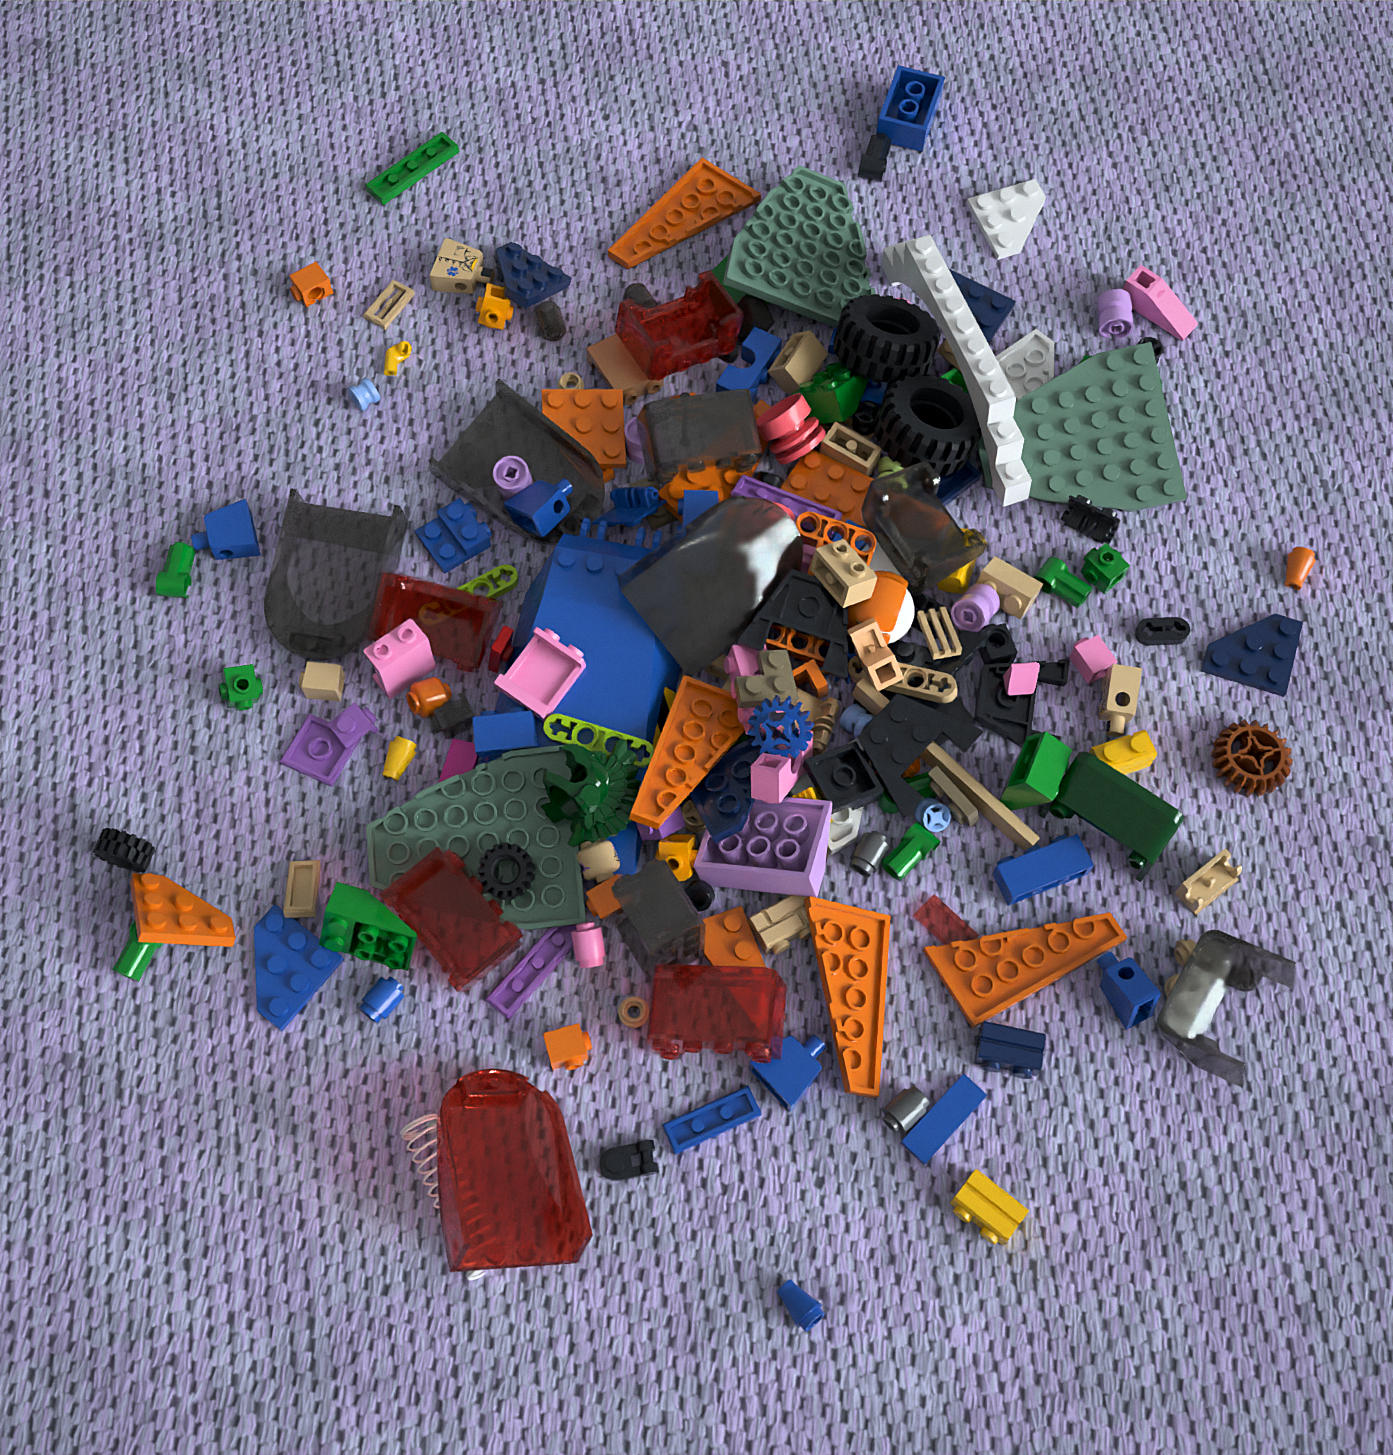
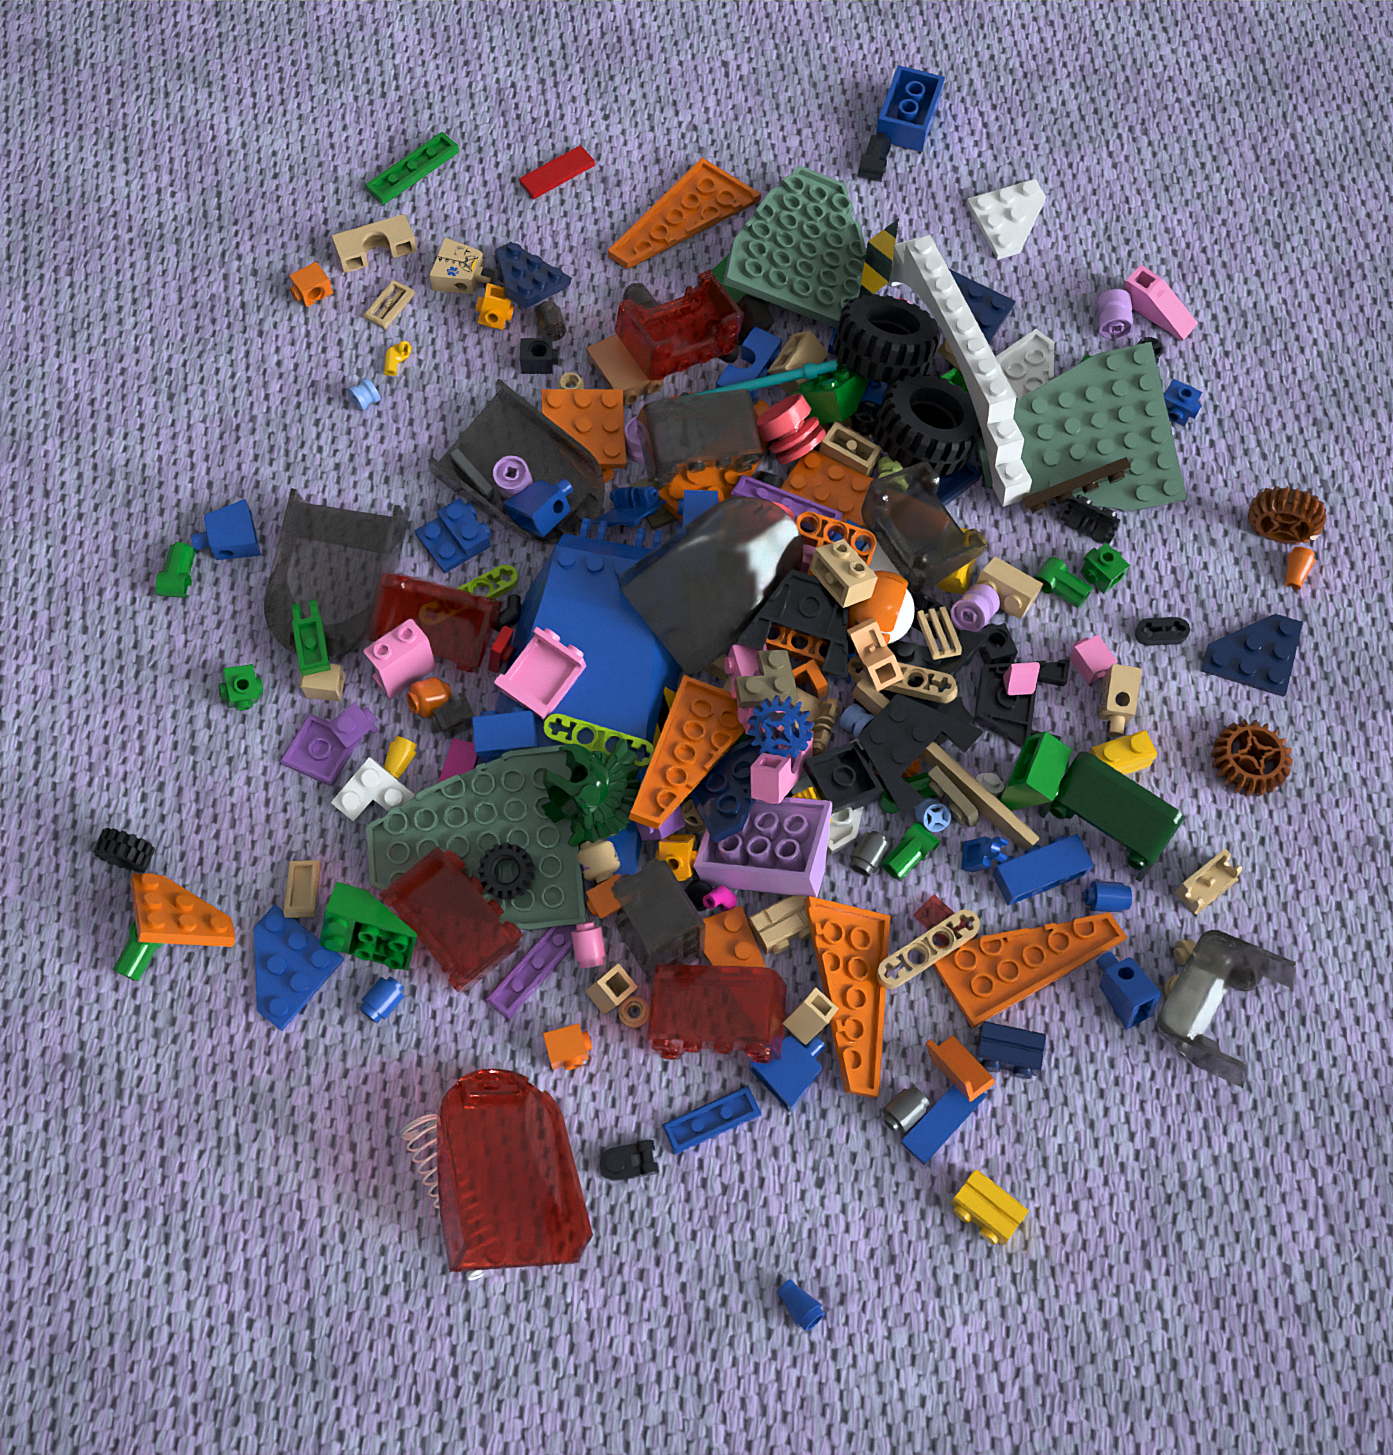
(310, 640): none -> green hinge
(371, 784): none -> white plate
(389, 233): none -> tan arch
(471, 475): none -> dark grey tile
(511, 614): none -> black arm
(537, 356): none -> black brick
(556, 172): none -> red tile
(611, 989): none -> tan brick
(722, 896): none -> dark pink arm
(808, 371): none -> teal bar
(810, 1016): none -> tan brick
(879, 260): none -> sticker
(926, 946): none -> tan beam
(960, 1067): none -> orange panel
(981, 851): none -> blue plate
(991, 783): none -> white plate
(1087, 482): none -> dark brown plate
(1108, 896): none -> blue brick
(1182, 402): none -> blue brick
(1287, 515): none -> dark orange gear

